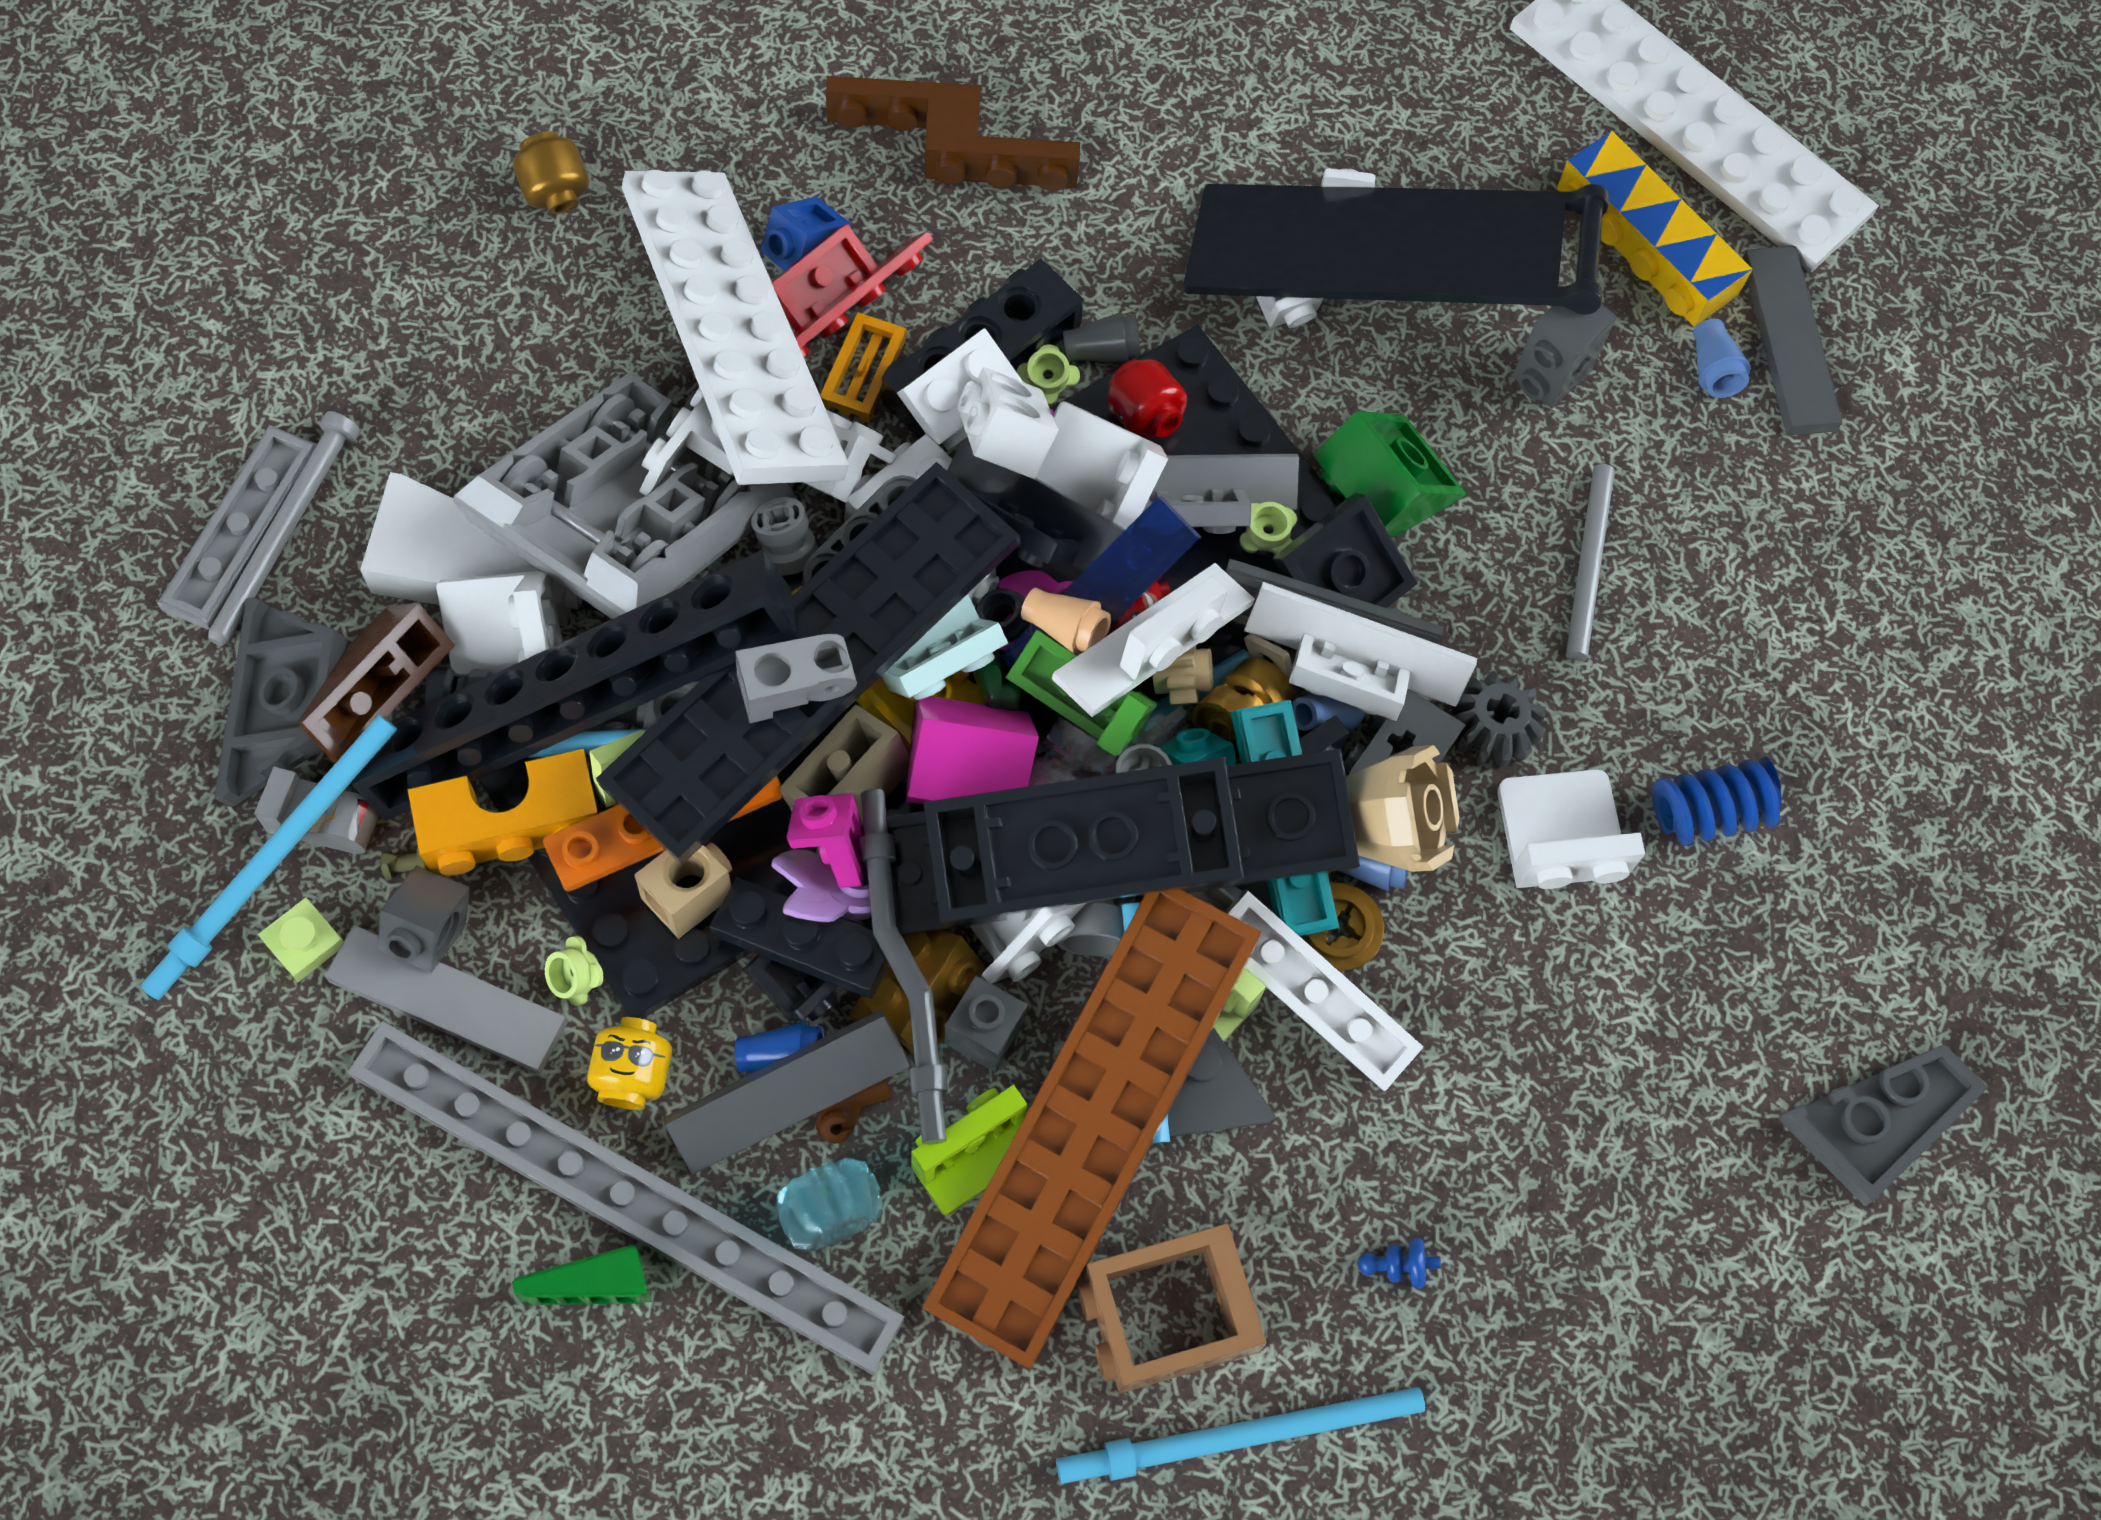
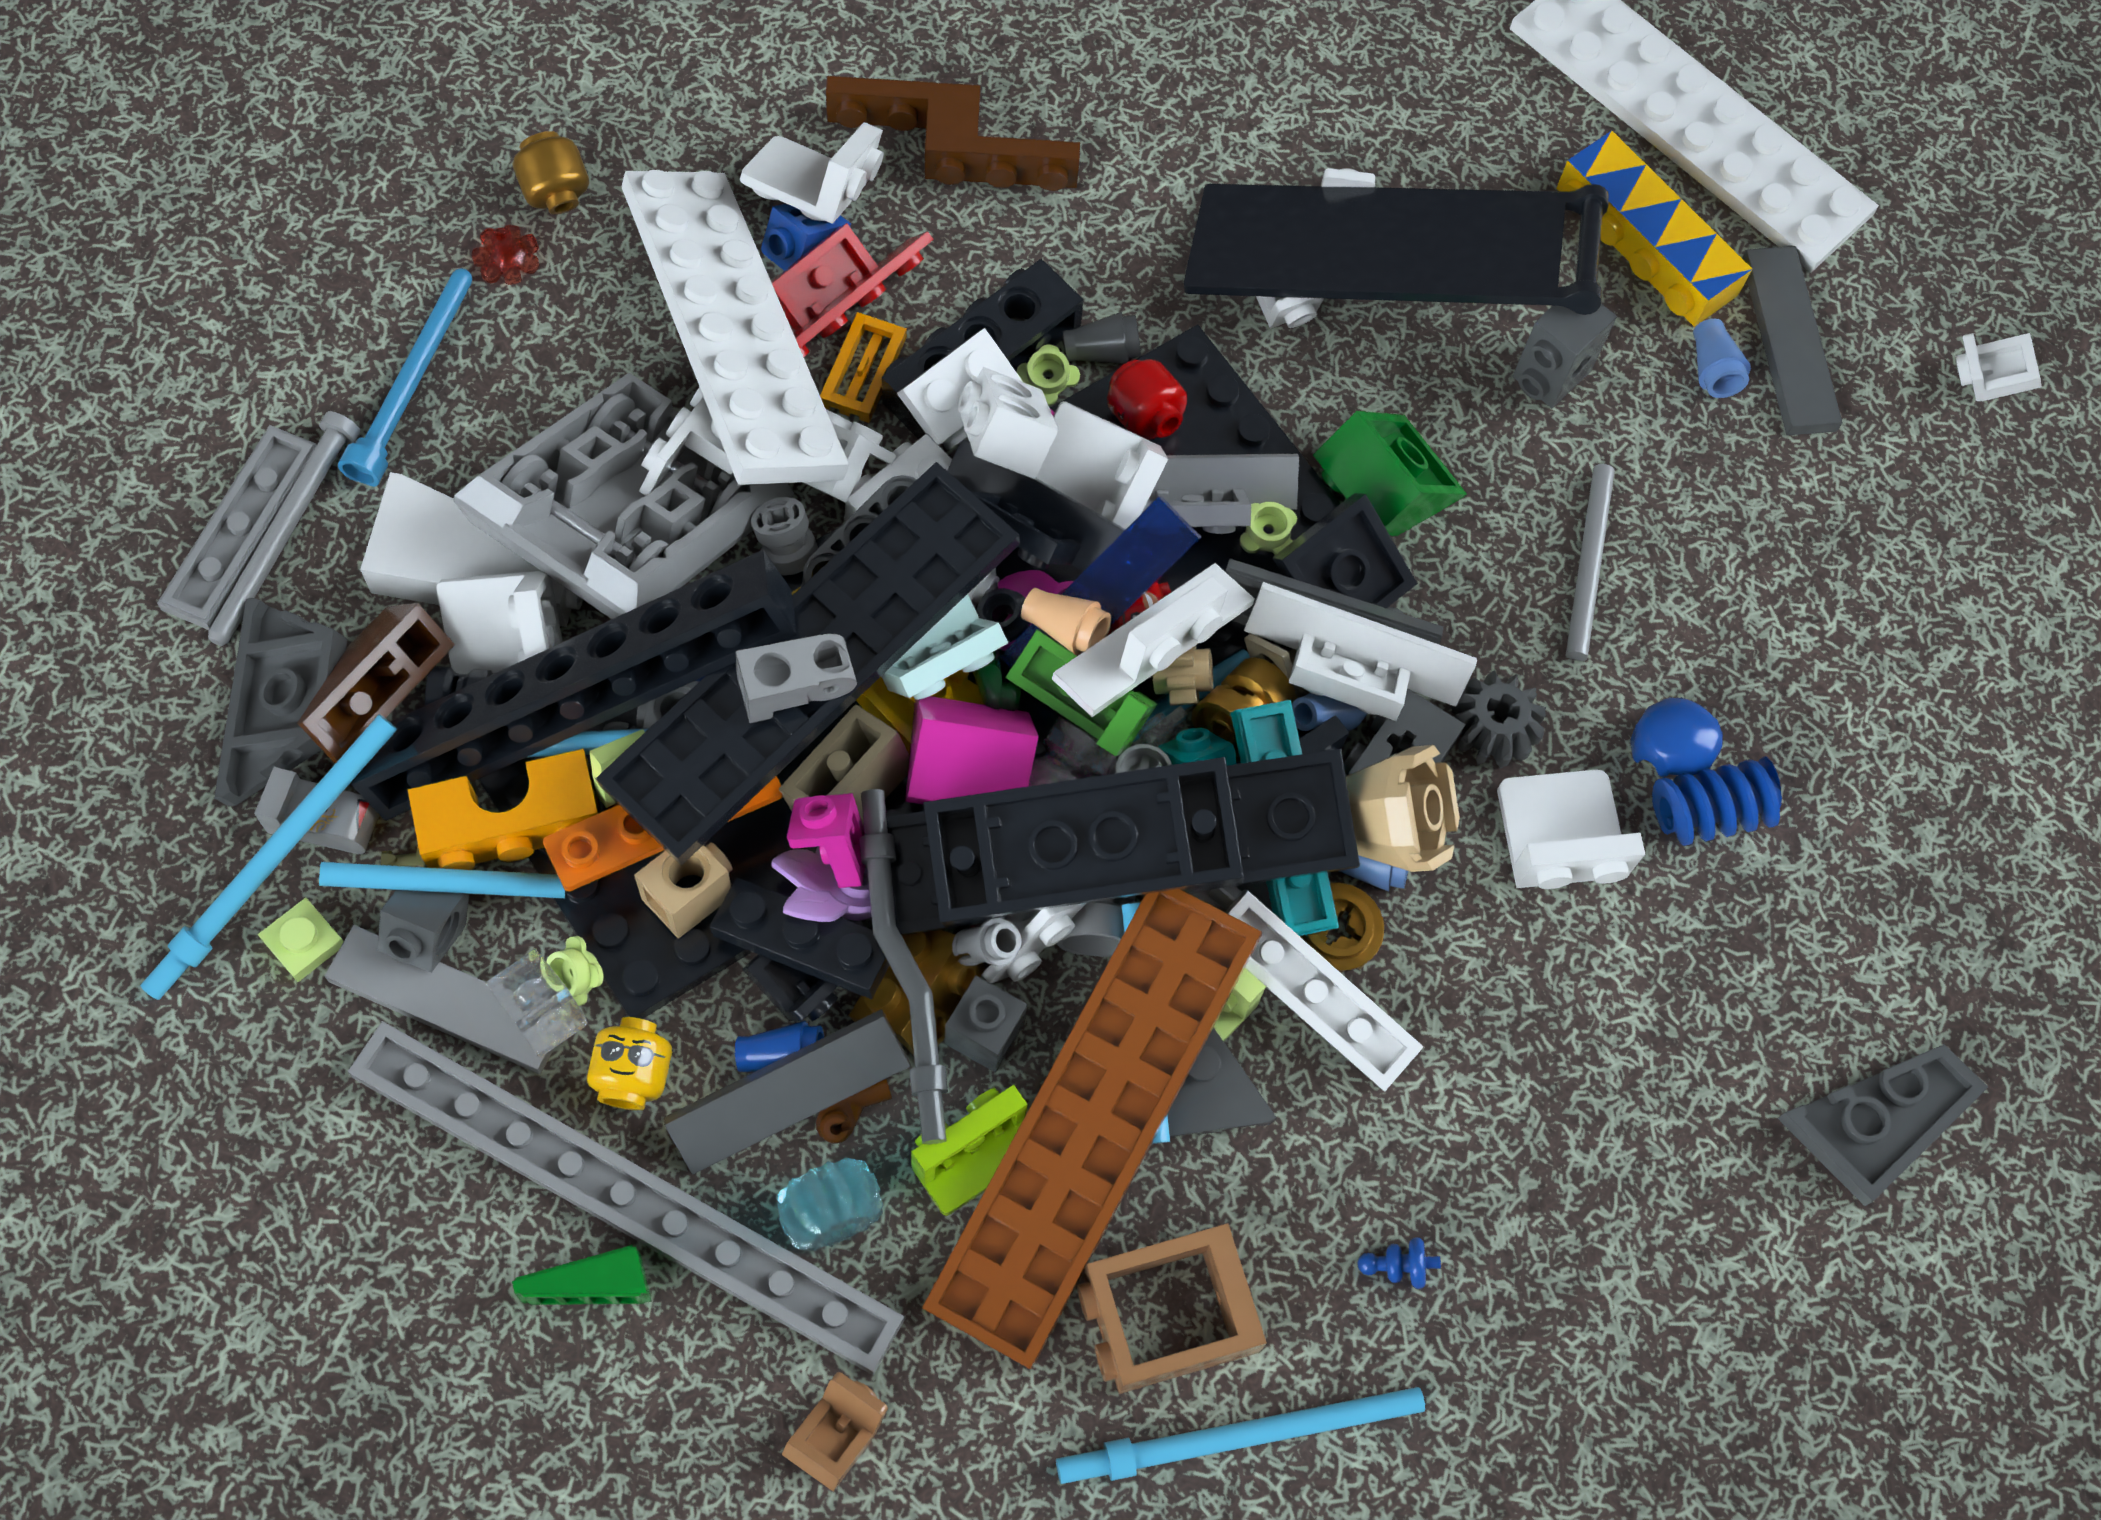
(366, 458): none -> dark azure piece
(440, 880): none -> medium azure bar
(506, 254): none -> clear red plant
(537, 1002): none -> clear bracket
(814, 181): none -> white bracket
(836, 1431): none -> medium nougat bracket
(993, 943): none -> light grey pin
(1677, 737): none -> blue hair
(1999, 367): none -> white bracket

